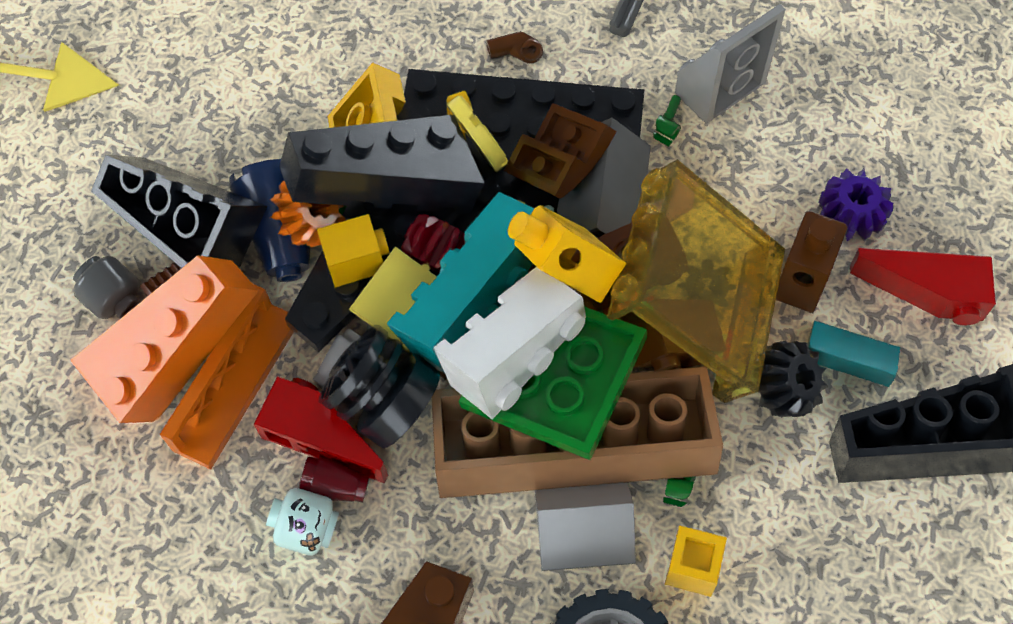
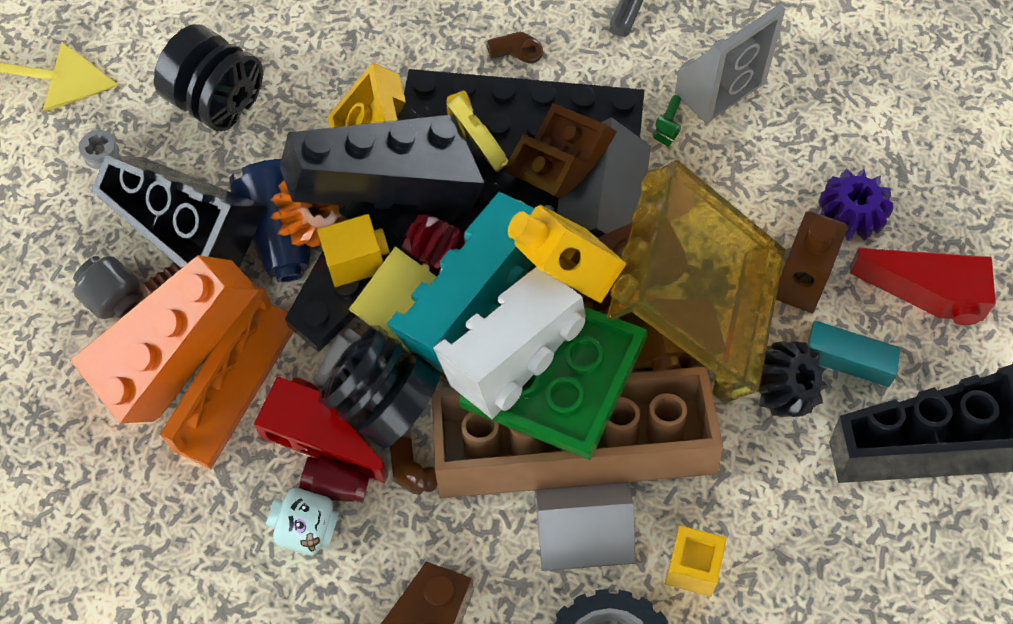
(93, 139): none -> light grey bush
(207, 76): none -> black wheel
(409, 473): none -> reddish brown arm
(678, 489): green hand -> none

